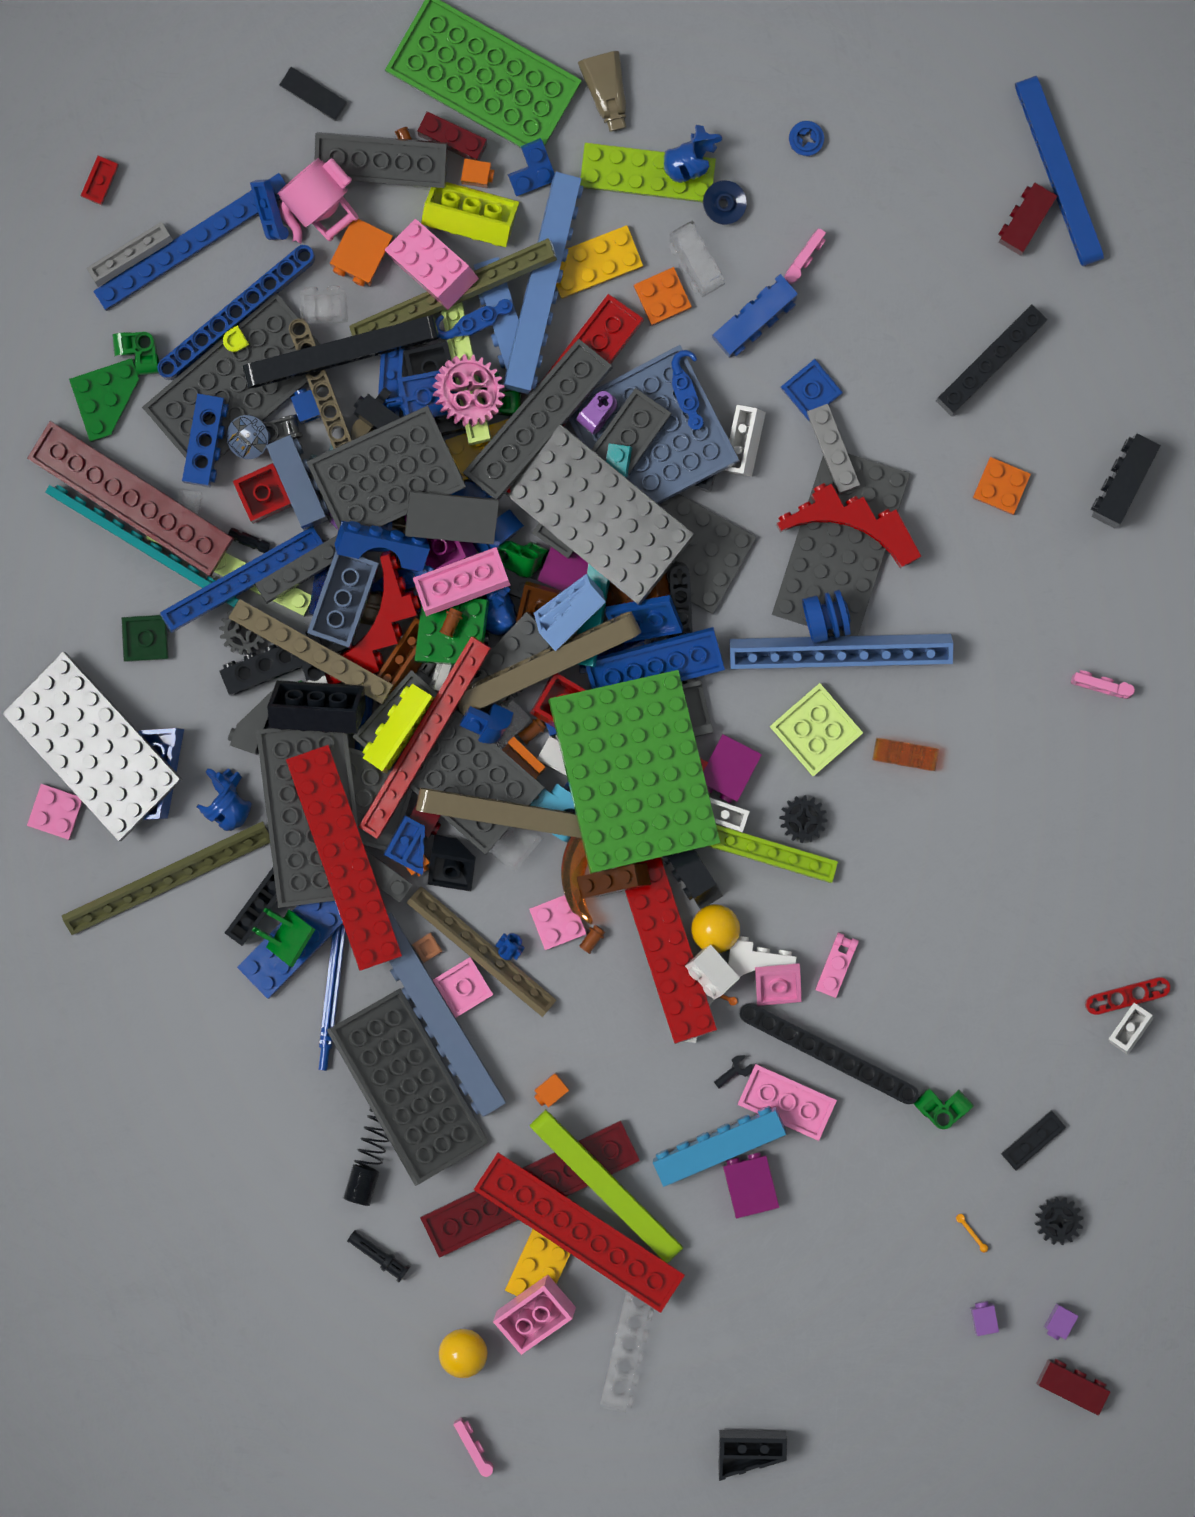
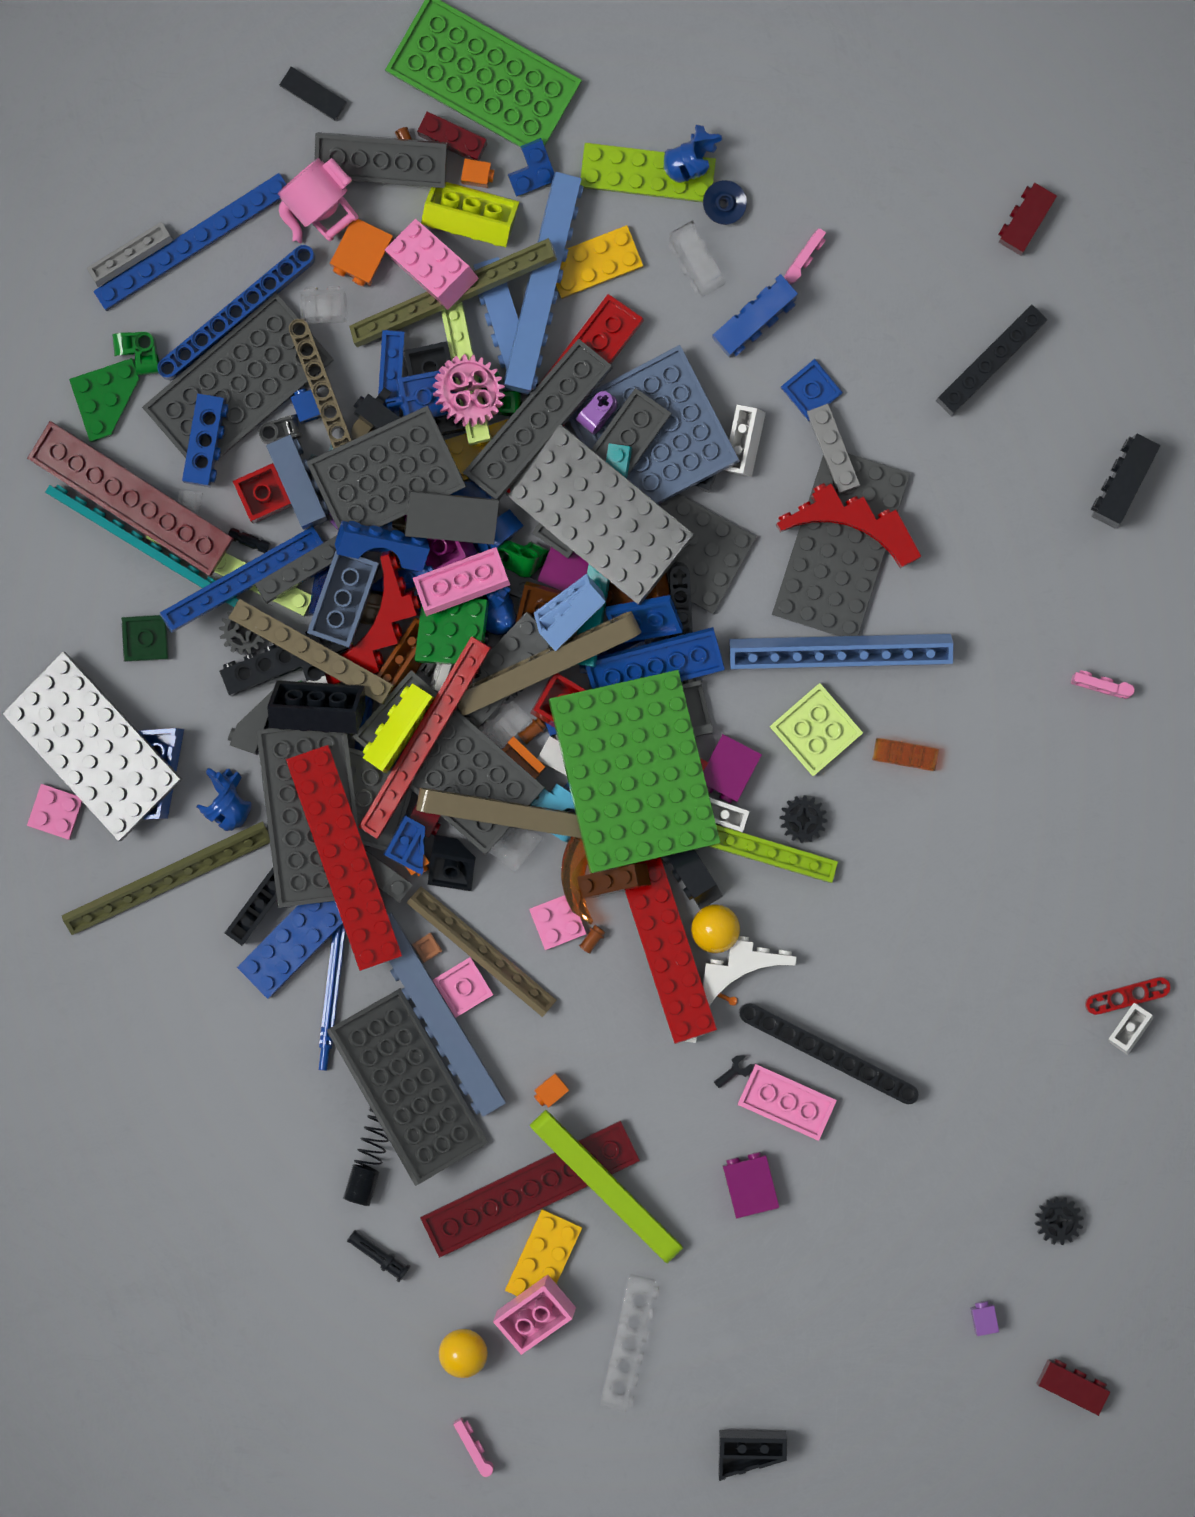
(99, 180): red plate -> none
(235, 340): neon yellow tile -> none
(247, 437): sand blue dish -> none
(268, 210): blue plate -> none
(290, 937): green plate -> none
(340, 352): black beam -> none
(451, 622): dark orange pin -> none
(475, 320): blue piece -> none
(488, 725): blue brick -> none
(510, 946): blue gear -> none
(579, 1232): red plate -> none
(605, 83): dark tan piece -> none
(662, 296): orange plate -> none
(685, 390): blue piece -> none
(712, 972): white brick -> none
(719, 1146): dark azure brick -> none
(778, 984): bright pink plate -> none
(803, 128): blue gear -> none
(826, 616): blue wheel -> none
(836, 966): bright pink plate -> none
(932, 1106): green piece -> none
(961, 1219): light orange hinge -> none
(1001, 486): orange plate -> none
(1033, 1140): black tile -> none
(1059, 171): blue beam -> none
(1060, 1322): medium lavender brick -> none

